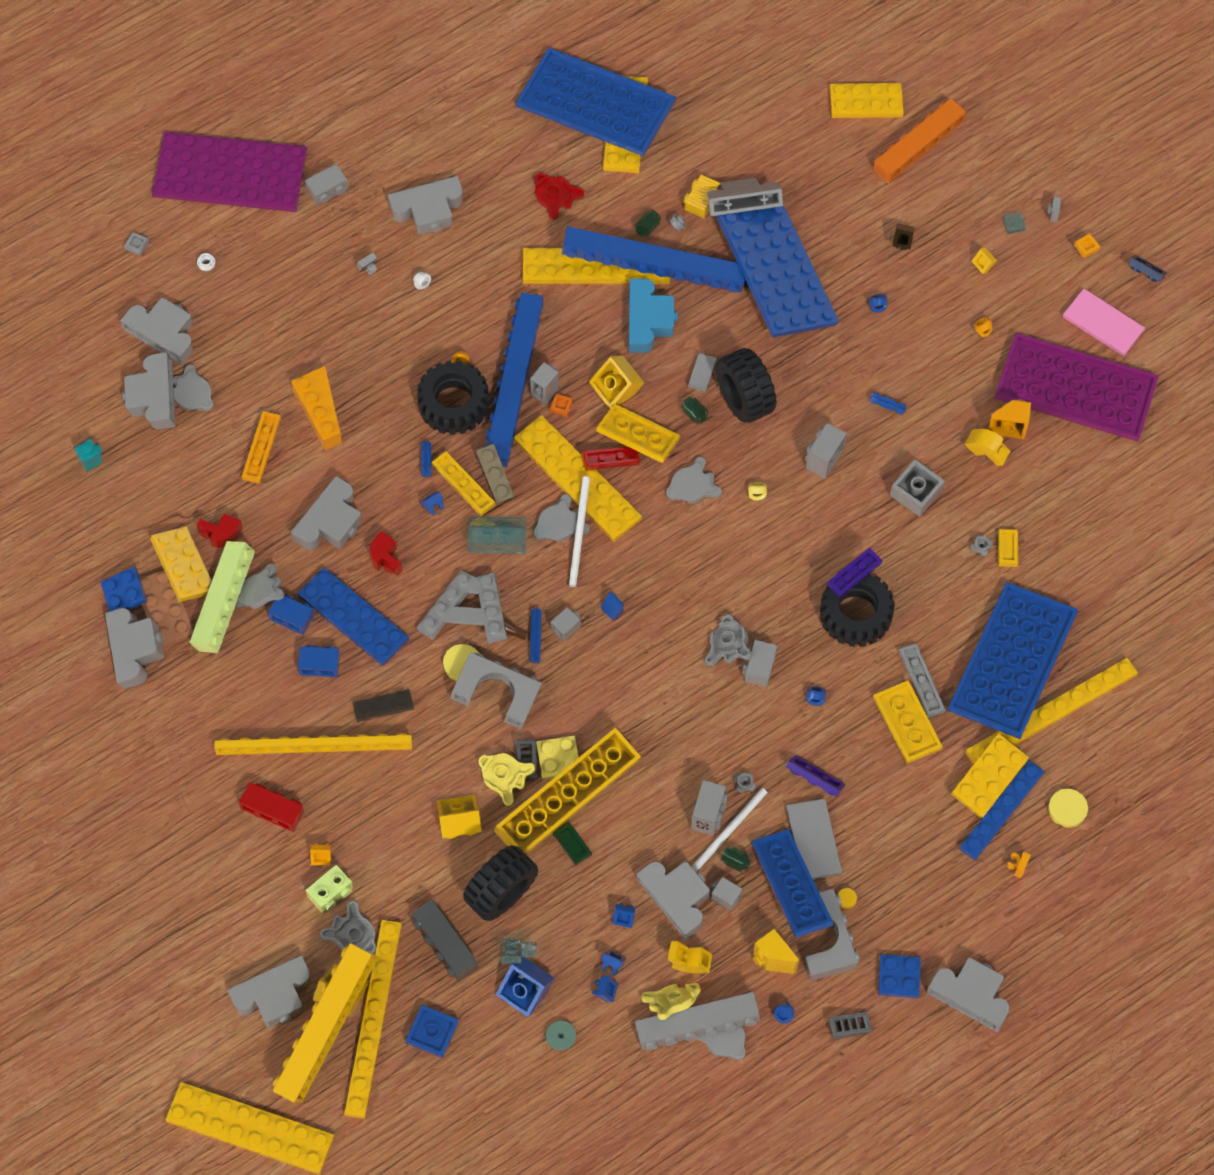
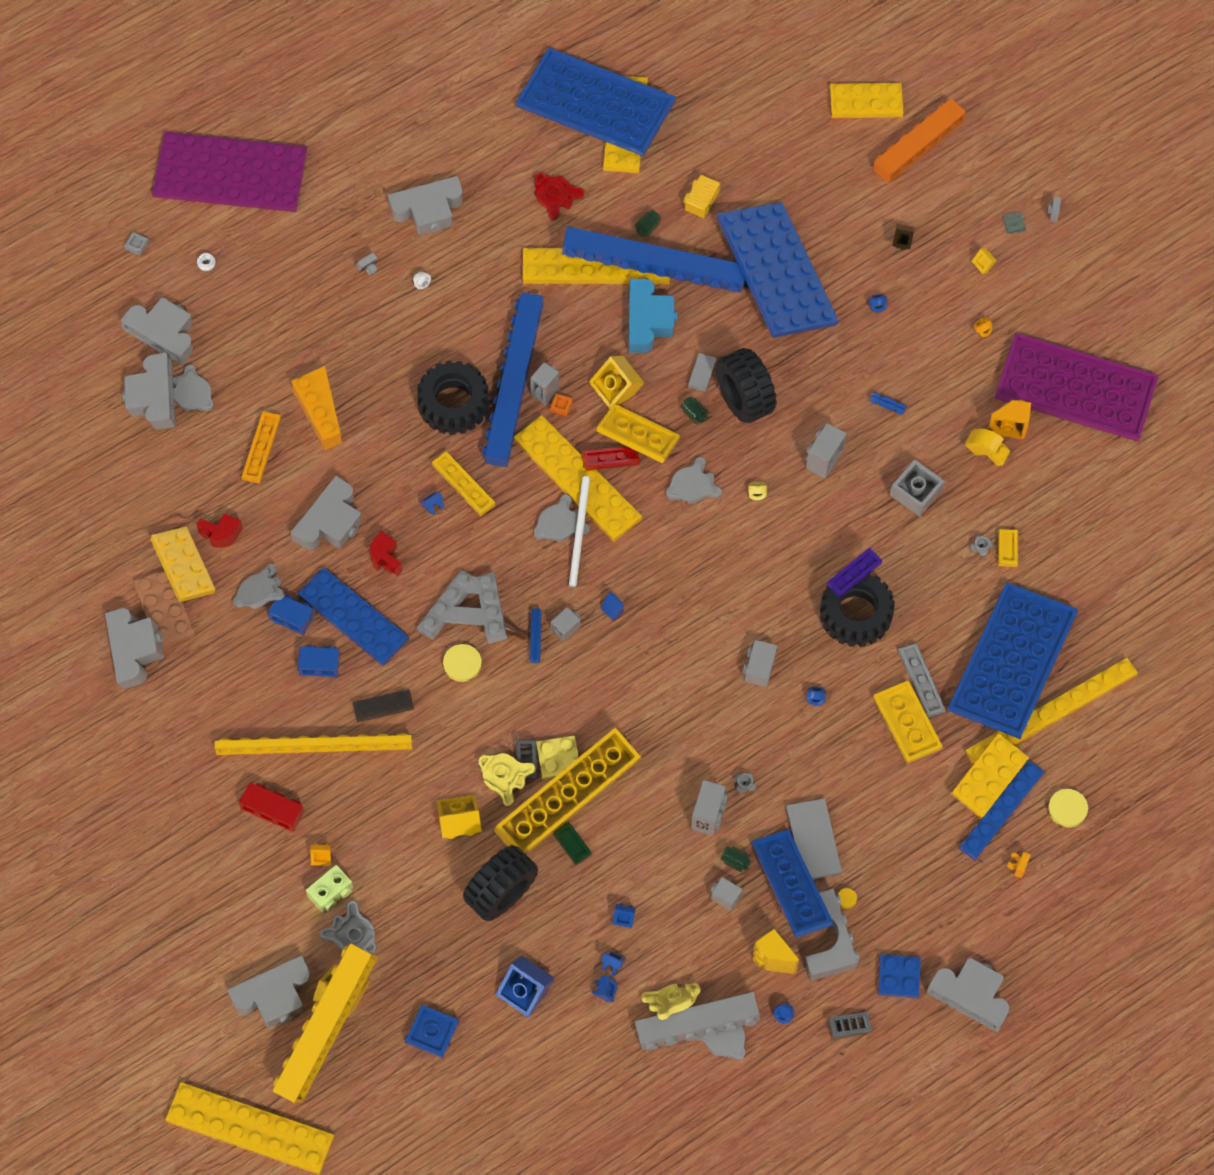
(89, 454): teal brick -> none
(124, 590): blue plate -> none
(222, 597): yellowish green brick -> none
(326, 184): light grey brick -> none
(373, 1020): yellow plate -> none
(426, 459): blue axle -> none
(444, 940): dark grey brick -> none
(461, 356): light orange tile -> none
(480, 669): light grey arch -> none
(495, 473): dark tan plate -> none
(497, 535): clear light blue slope -> none
(513, 950): clear light blue hinge -> none
(560, 1035): sand green piece -> none
(676, 894): light grey brick -> none
(678, 222): light grey plate -> none
(689, 960): yellow brick -> none
(728, 642): light grey tile -> none
(729, 829): white piece -> none
(744, 196): light grey brick -> none
(815, 776): dark purple plate -> none
(1087, 246): light orange tile -> none
(1103, 322): bright pink tile -> none
(1140, 265): dark blue plate -> none

